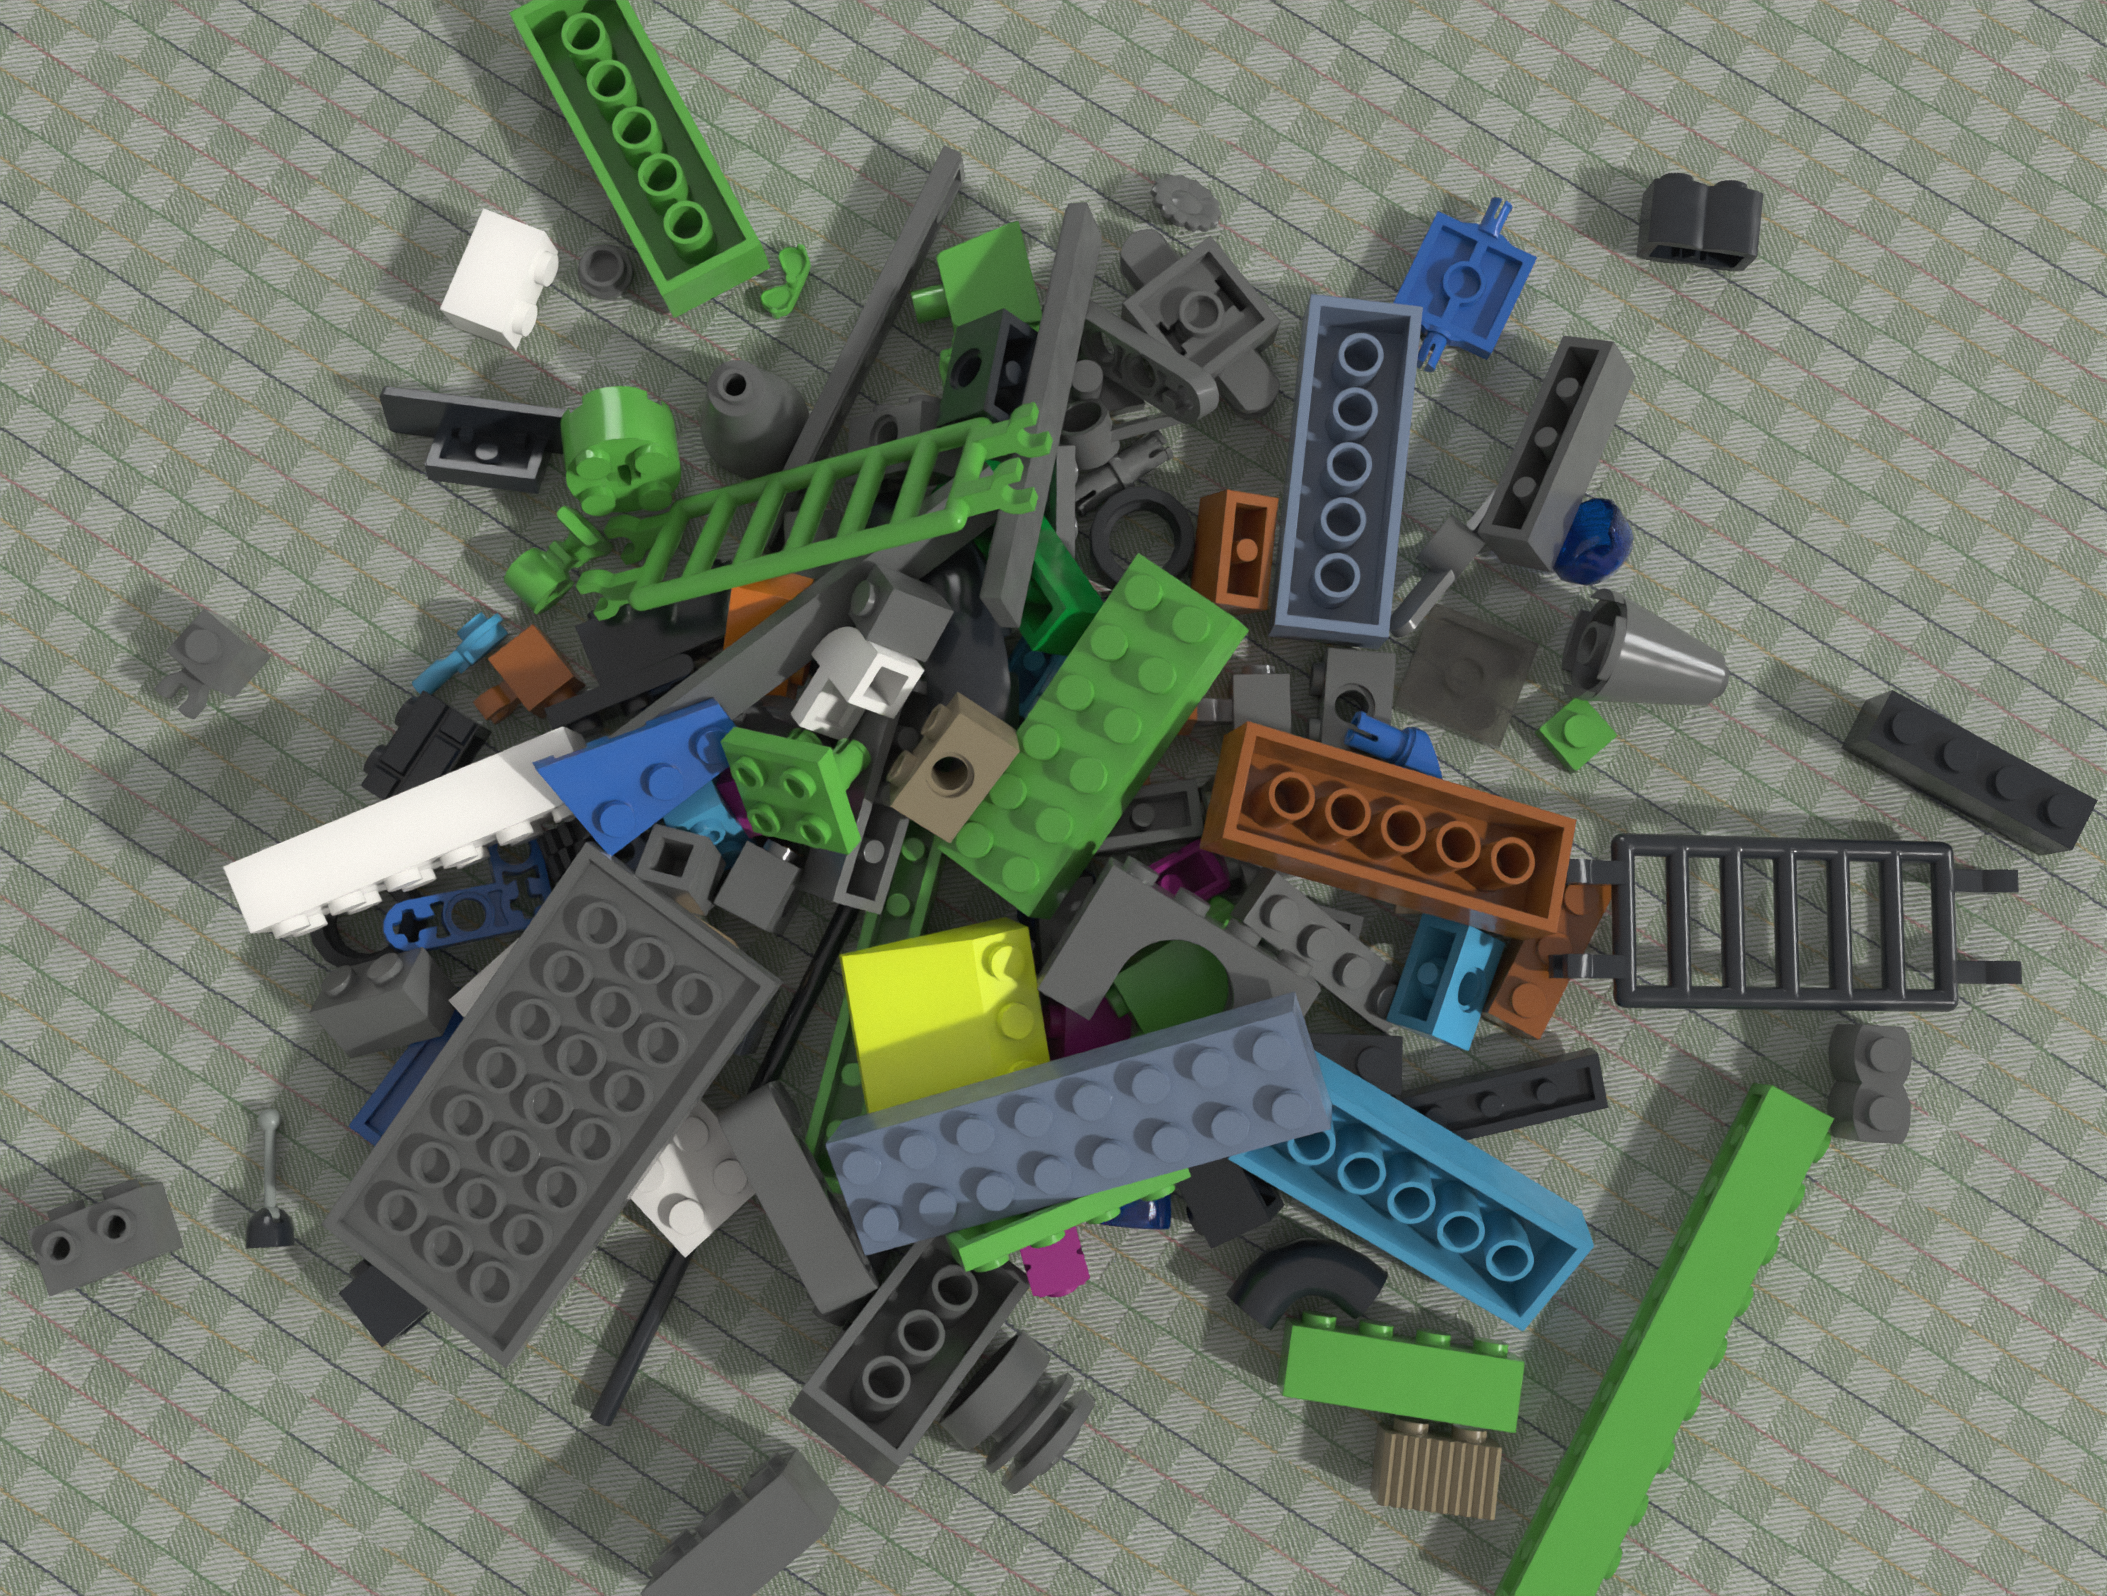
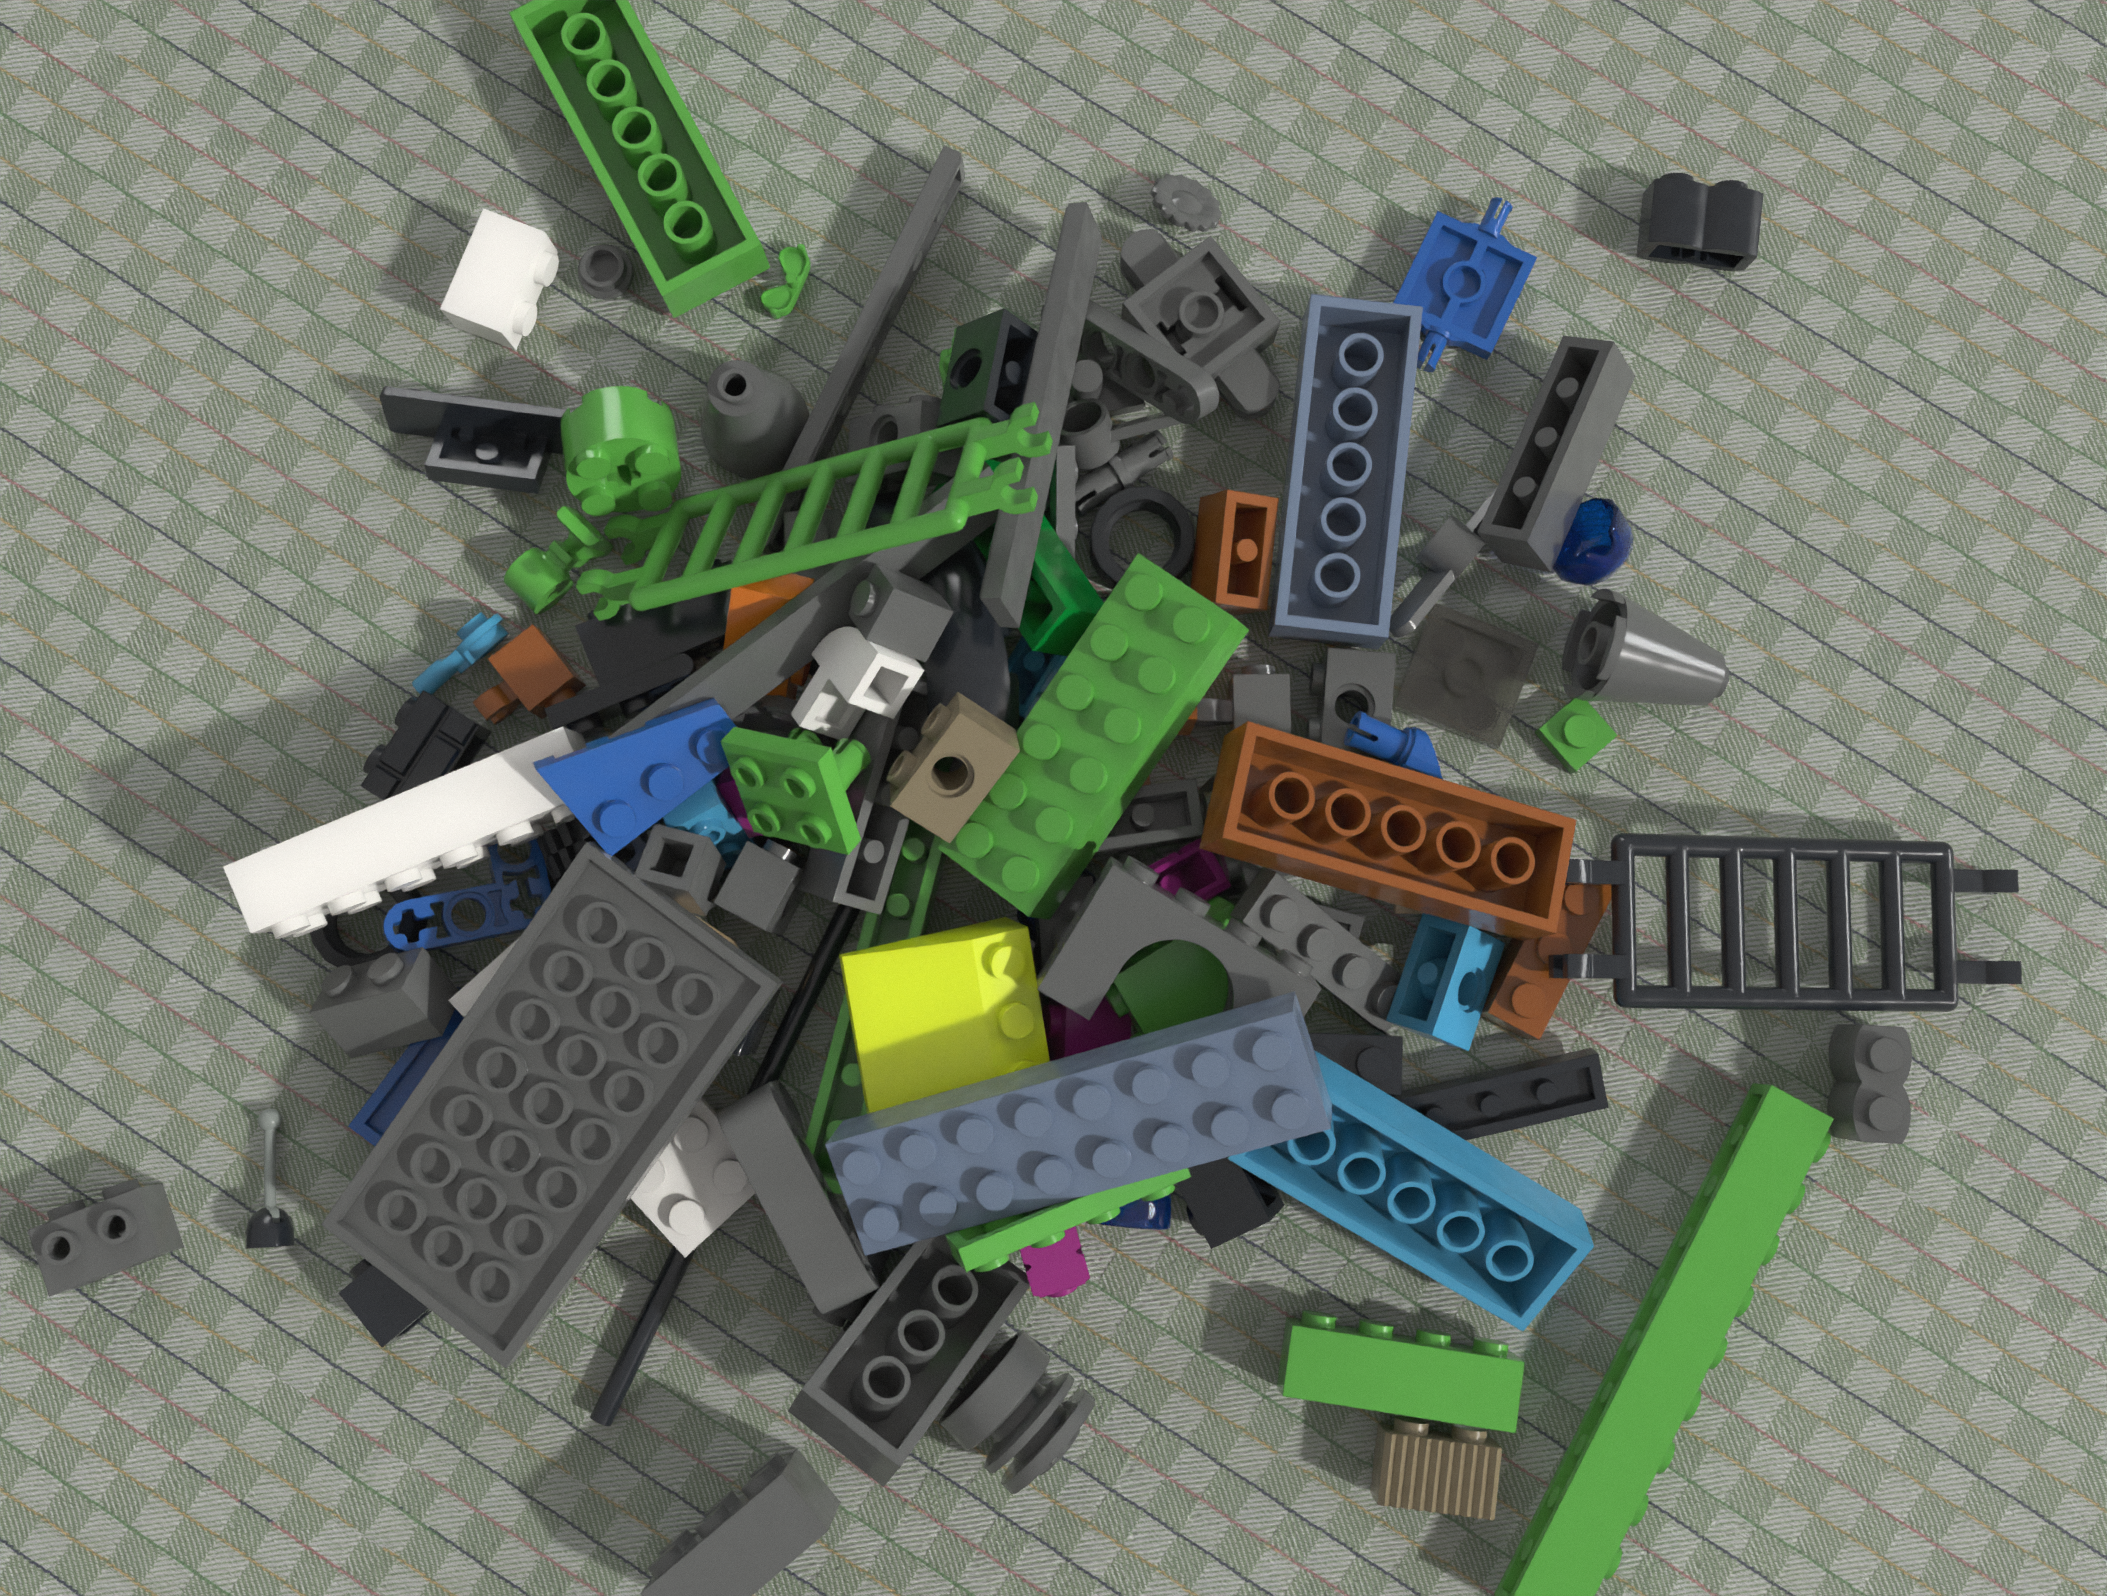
(213, 657): dark grey brick -> none
(981, 279): bright green torso -> none
(1306, 1269): black cylinder -> none
(1969, 774): black brick -> none

